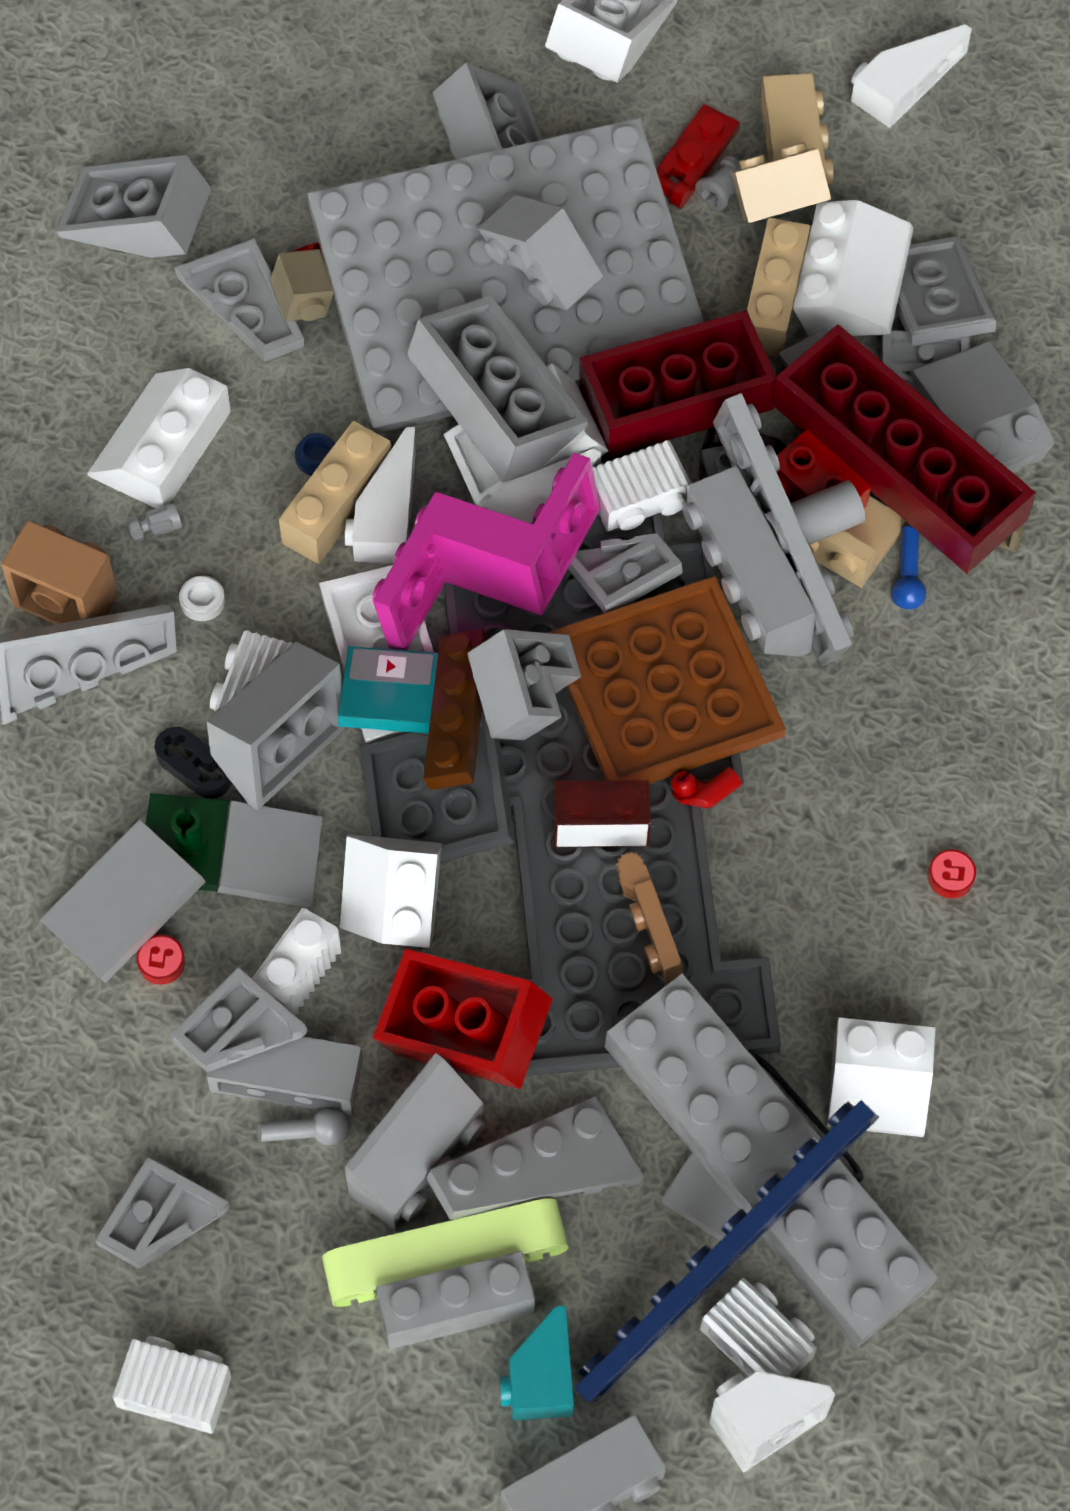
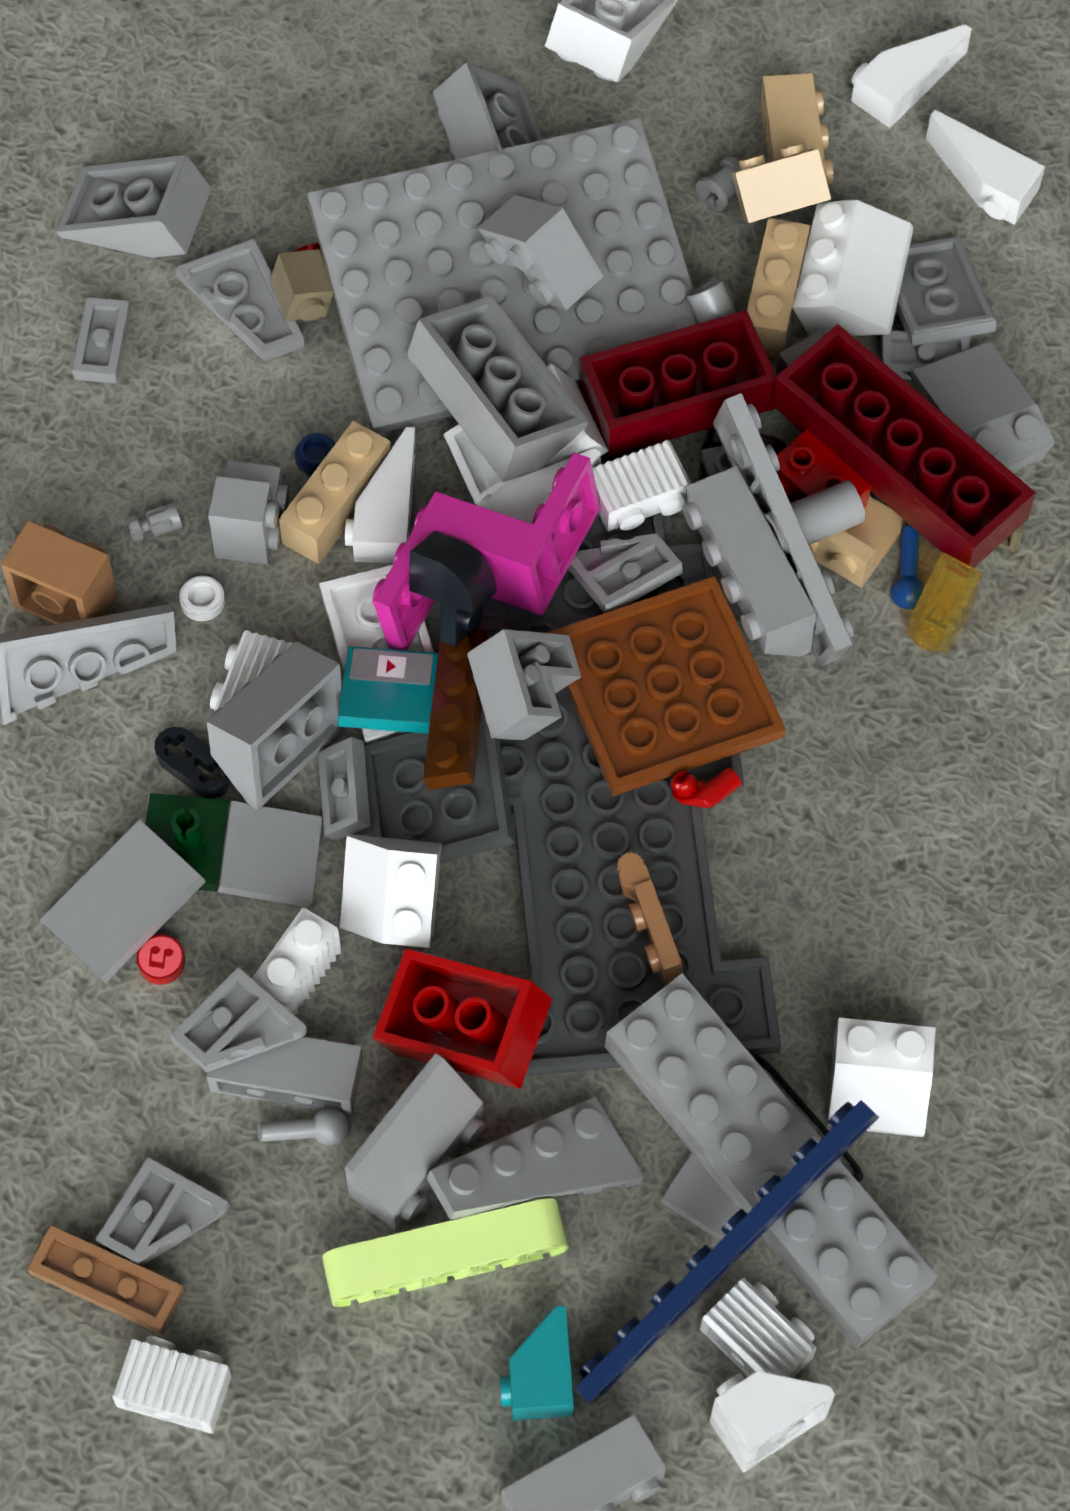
(101, 340): none -> light grey plate
(106, 1280): none -> medium nougat plate
(163, 436): white slope -> none
(247, 511): none -> light grey brick
(344, 788): none -> light grey plate
(455, 1300): light grey brick -> none
(457, 578): none -> black brick
(601, 813): clear red brick -> none
(695, 153): red plate -> none
(712, 299): none -> light grey piece
(944, 604): none -> clear yellow slope
(951, 873): tile -> none
(989, 171): none -> white slope

